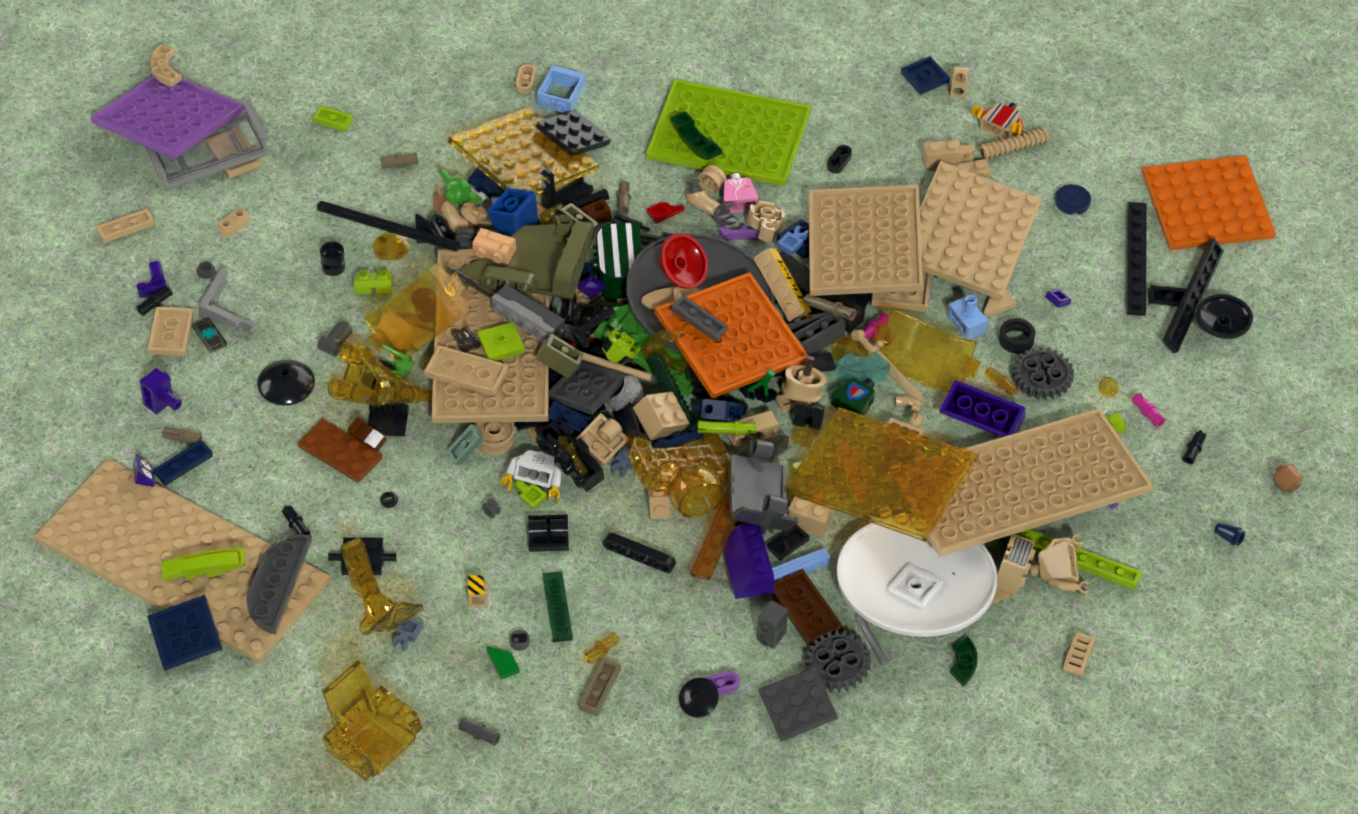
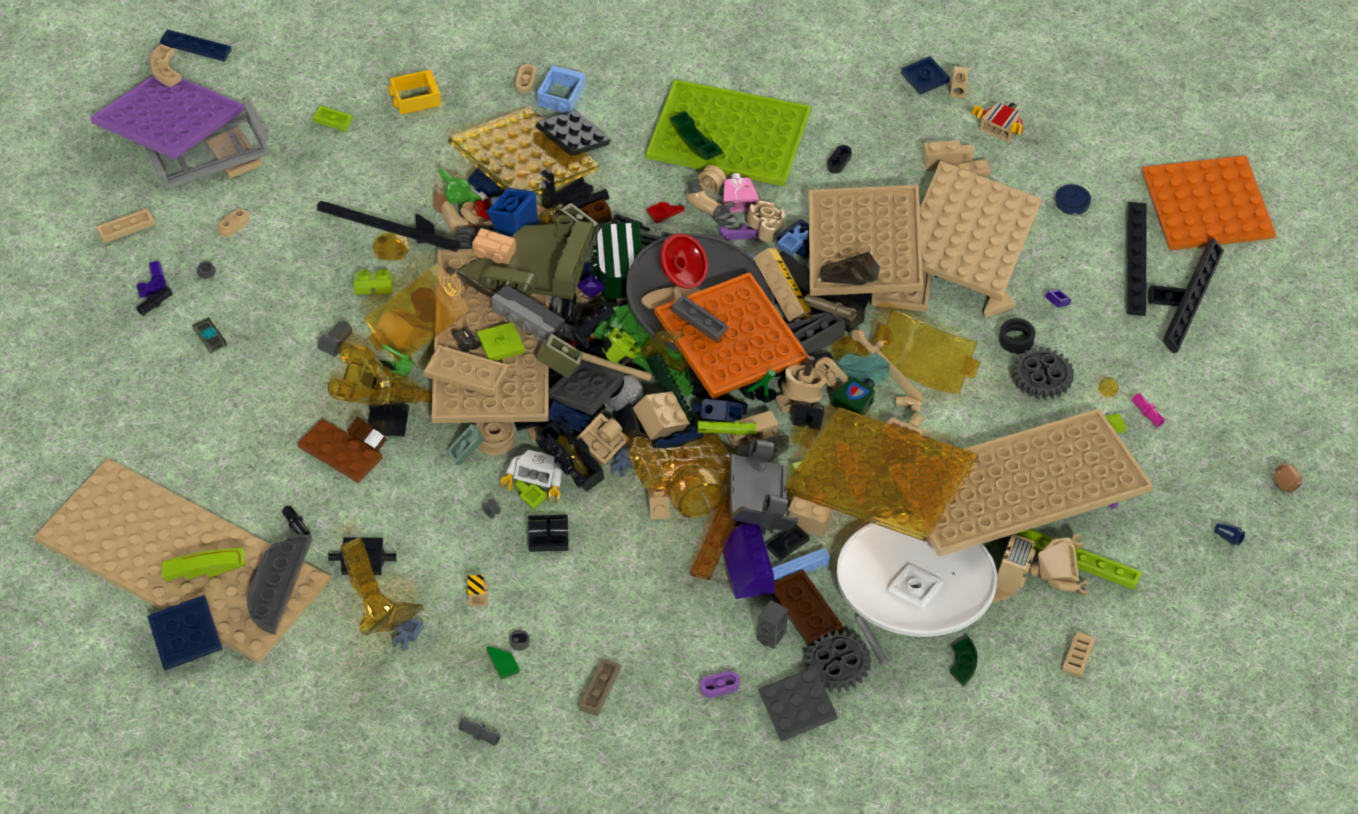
(143, 471): dark purple slope -> none
(157, 392): dark purple brick -> none
(170, 331): tan plate -> none
(181, 435): dark tan axle -> none
(183, 462): dark blue plate -> none
(195, 45): none -> dark blue tile
(218, 315): light grey hinge -> none
(286, 382): black dish -> none
(332, 258): black wheel -> none
(368, 723): clear yellow piece -> none
(389, 504): black piece -> none
(399, 160): dark tan pin -> none
(414, 81): none -> yellow window
(440, 227): black plate -> none
(482, 207): none -> red tile
(557, 606): clear green plate -> none
(601, 648): clear yellow axle -> none
(623, 197): dark tan axle -> none
(639, 552): black beam -> none
(704, 703): black dish -> none
(831, 373): none -> tan plate
(853, 270): none -> clear smoke slope
(871, 326): dark pink pin -> none
(967, 317): light blue brick -> none
(983, 410): dark purple slope -> none
(1001, 381): clear yellow axle -> none
(1014, 143): tan piece -> none
(1194, 447): black axle -> none
(1224, 316): black dish -> none

